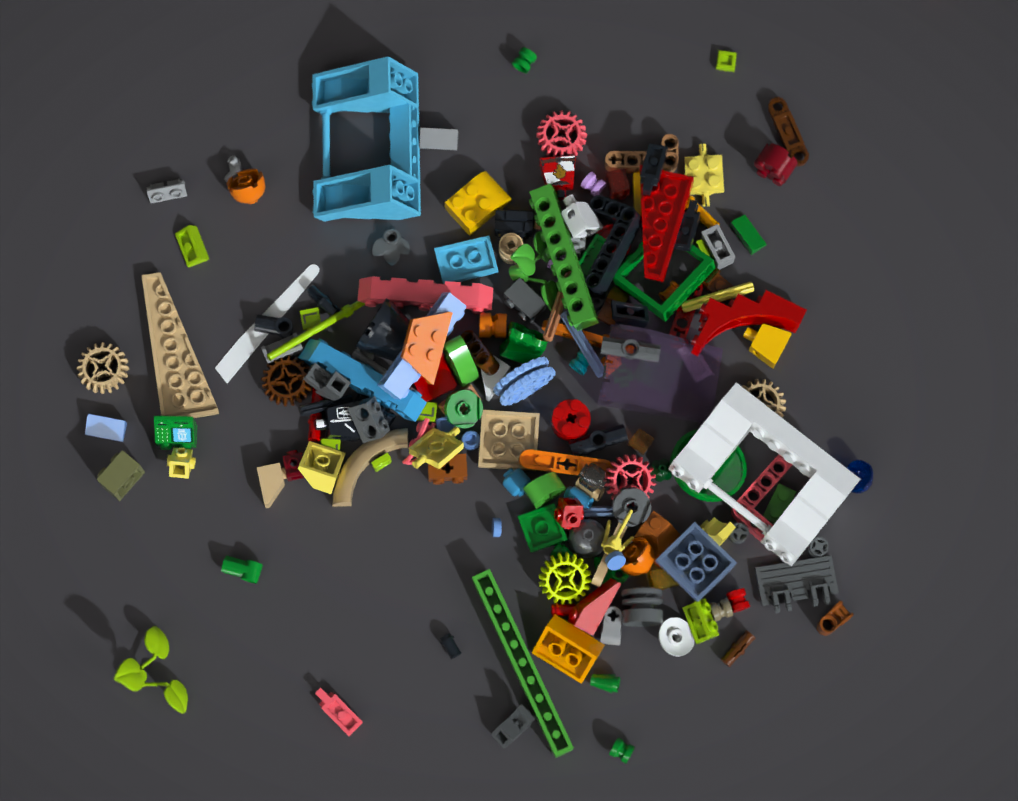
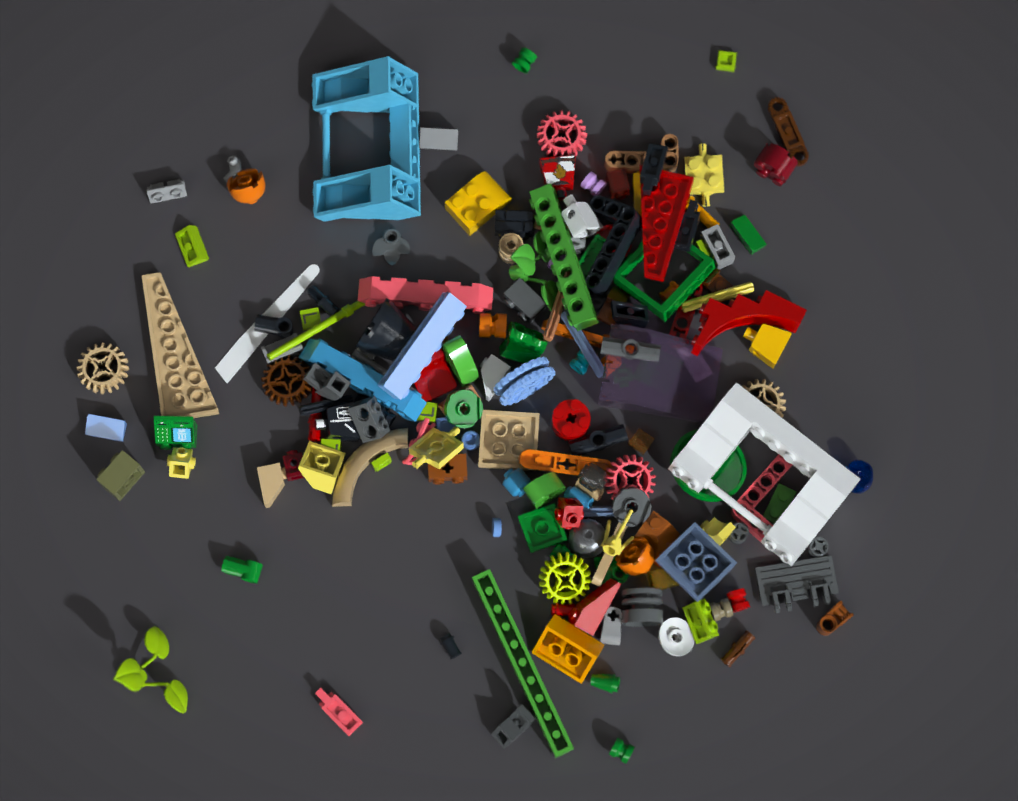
(426, 343): orange wing -> none
(466, 260): medium azure plate -> none
(480, 353): reddish brown beam -> none
(615, 560): medium blue tile -> none
(661, 474): dark green plant -> none

